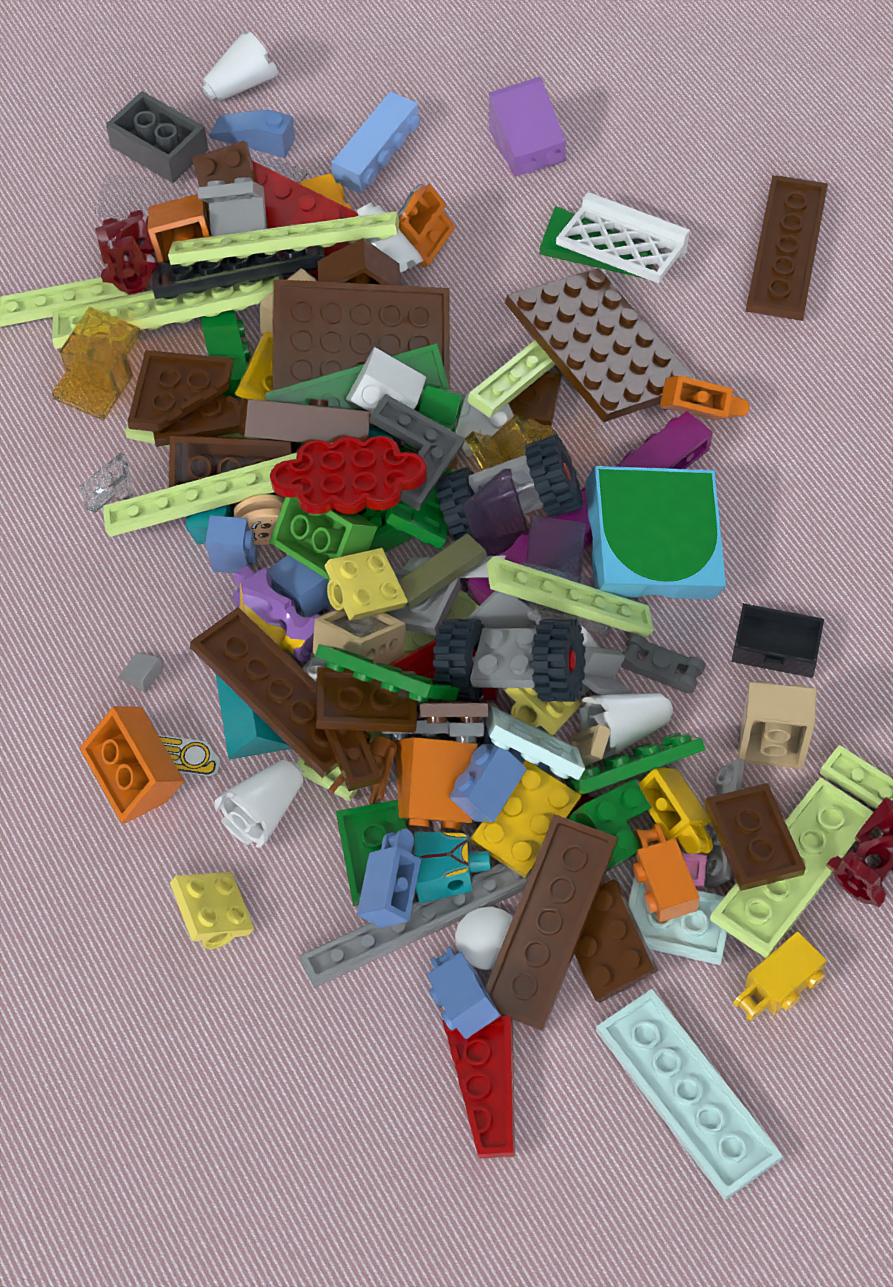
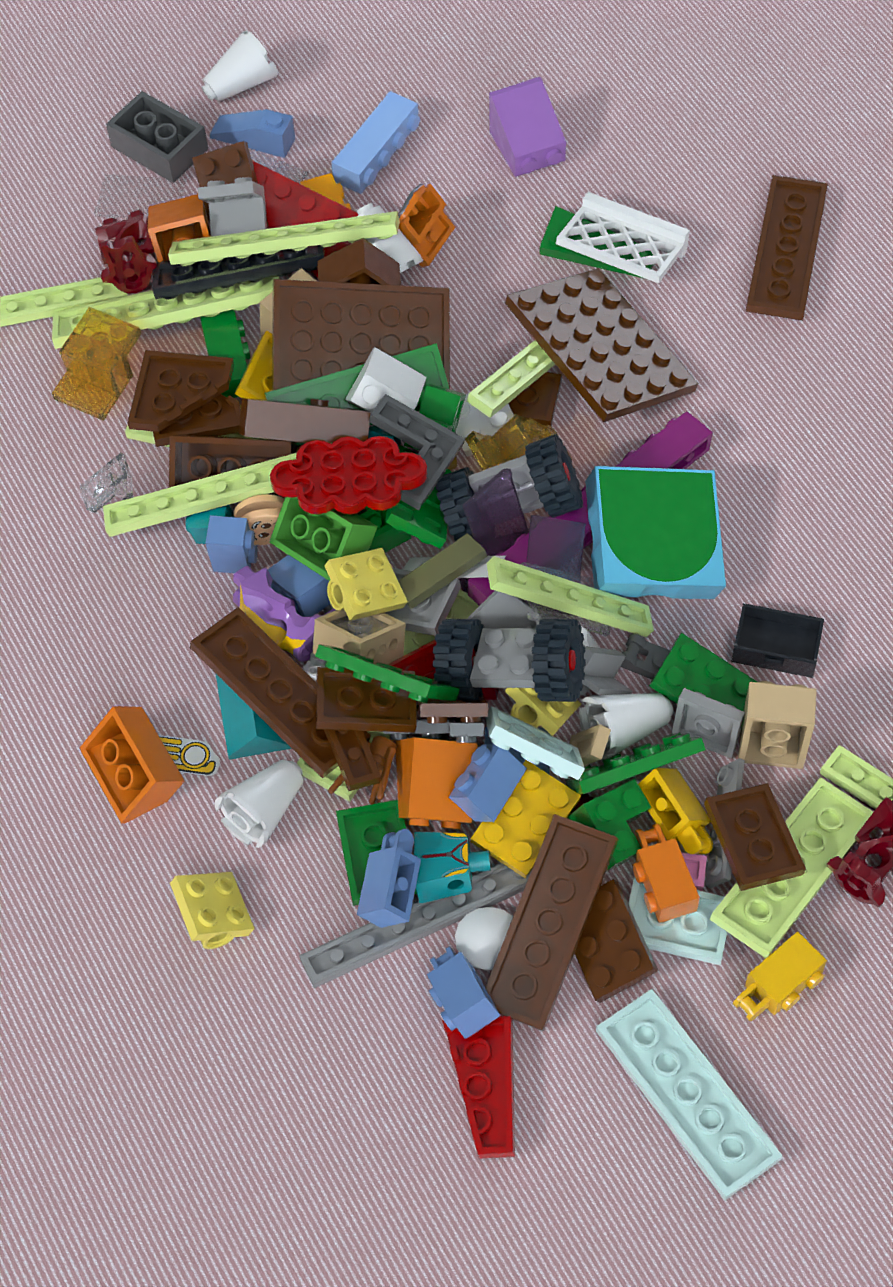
(142, 671): light grey slope -> none
(701, 399): orange brick -> none
(701, 671): none -> green plate
(712, 720): none -> light grey plate

